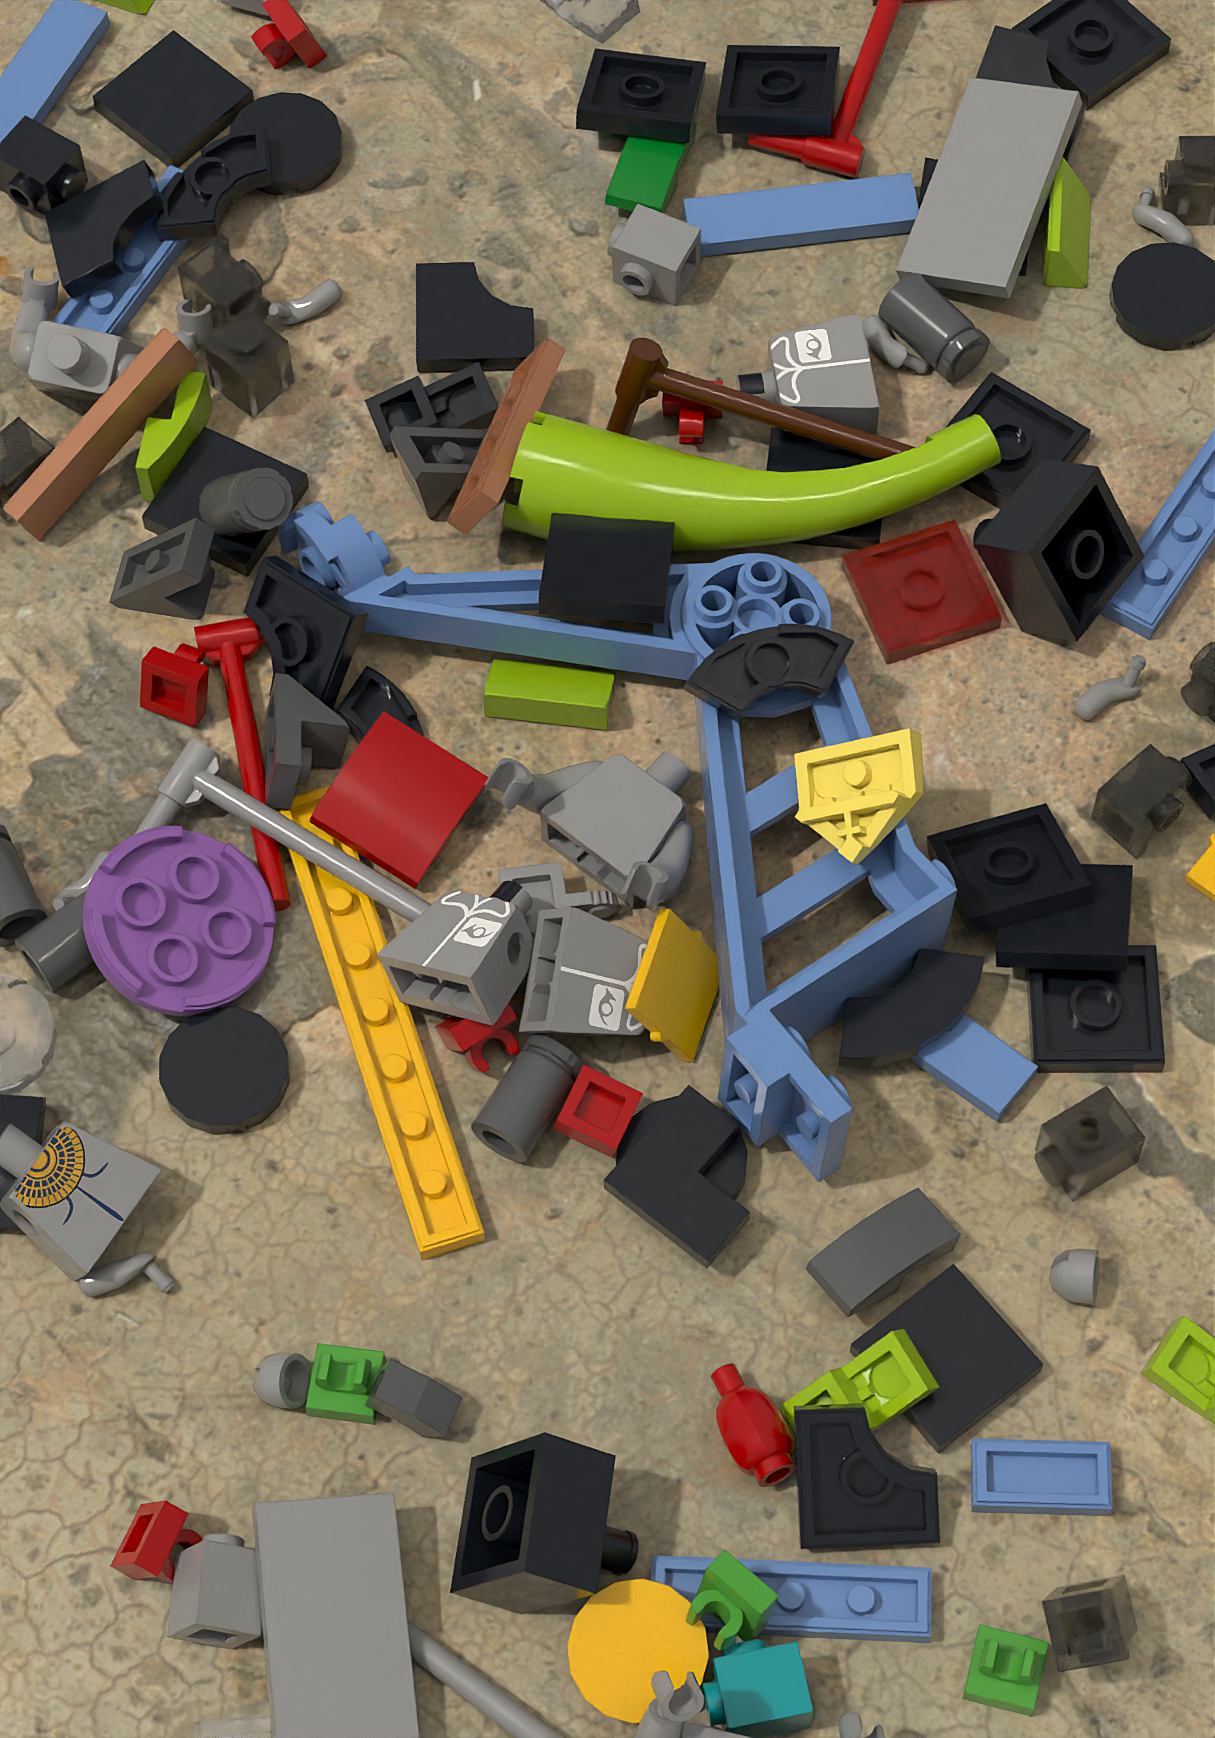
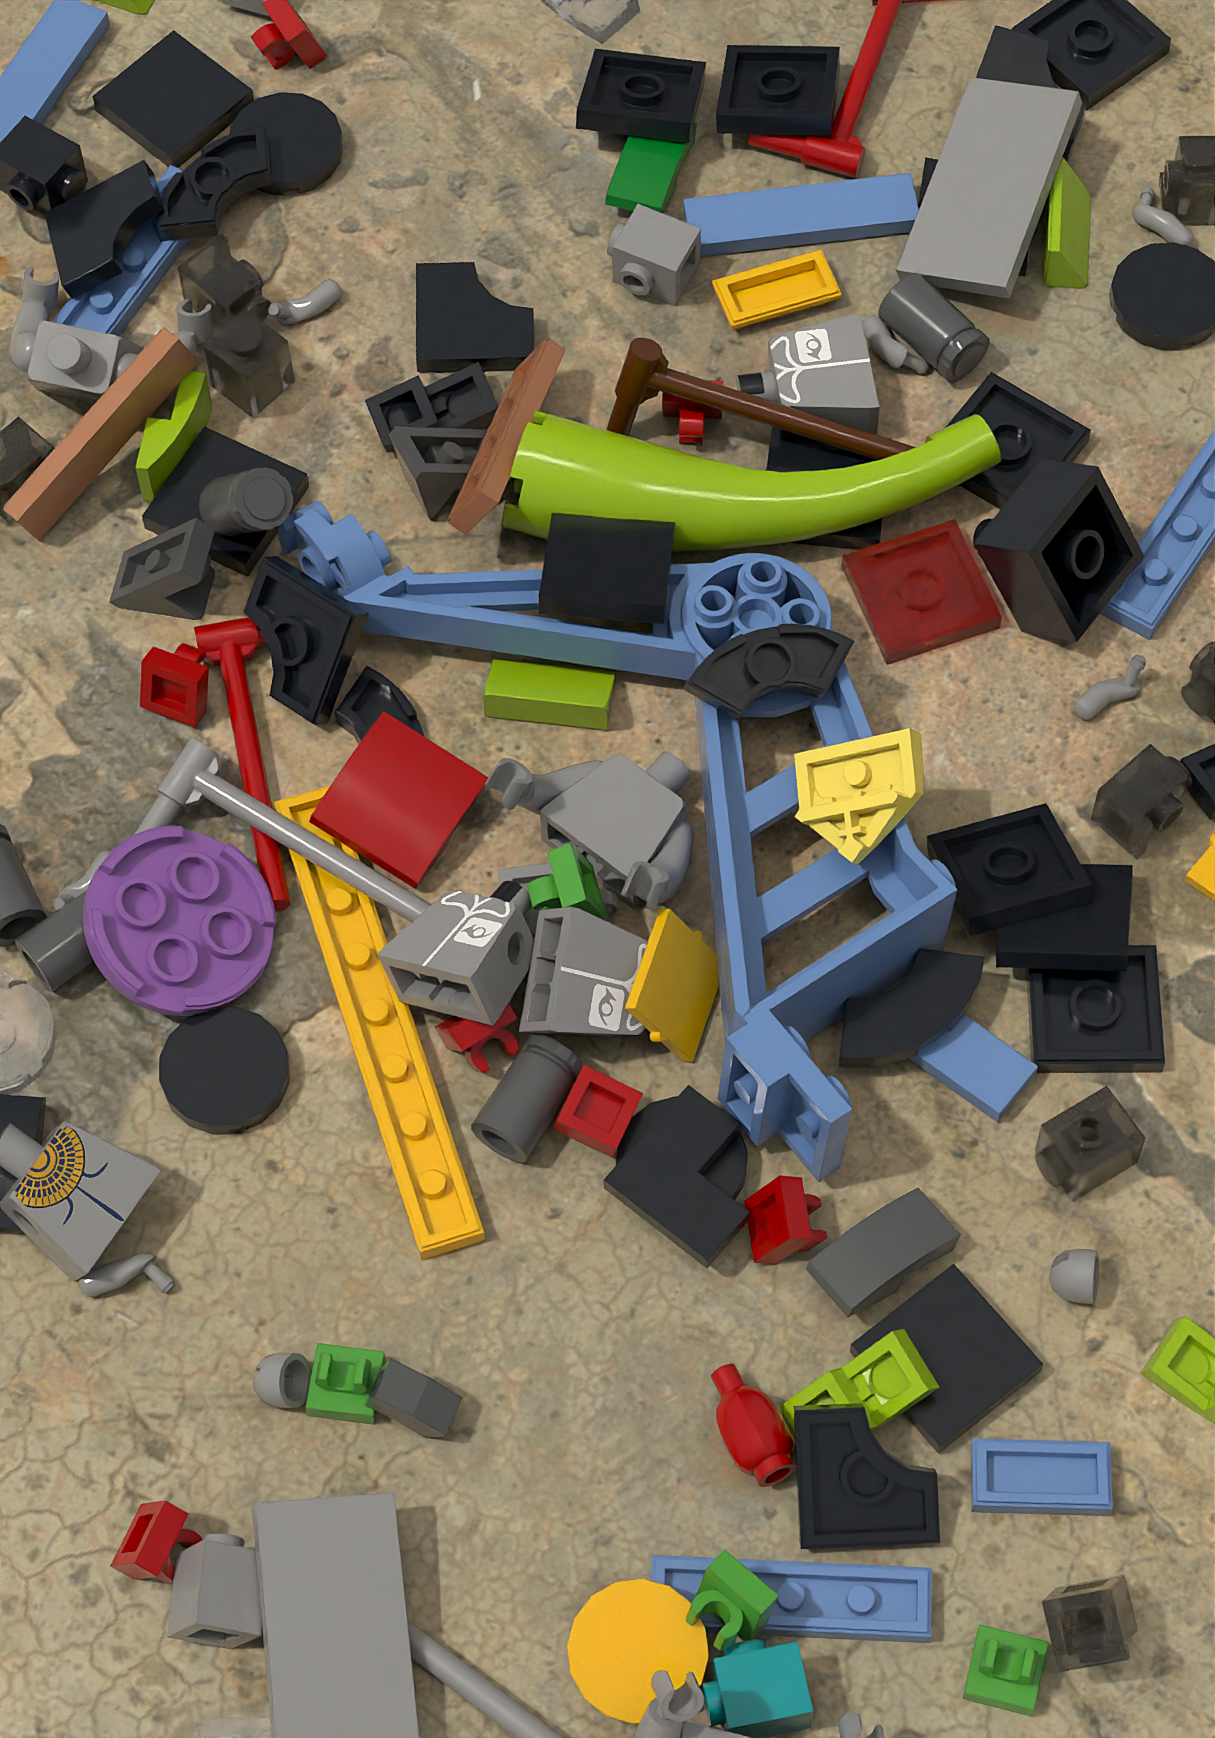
(298, 736): dark grey slope -> none
(538, 1525): black brick -> none
(570, 885): none -> bright green tile
(776, 290): none -> yellow tile
(781, 1220): none -> red tile

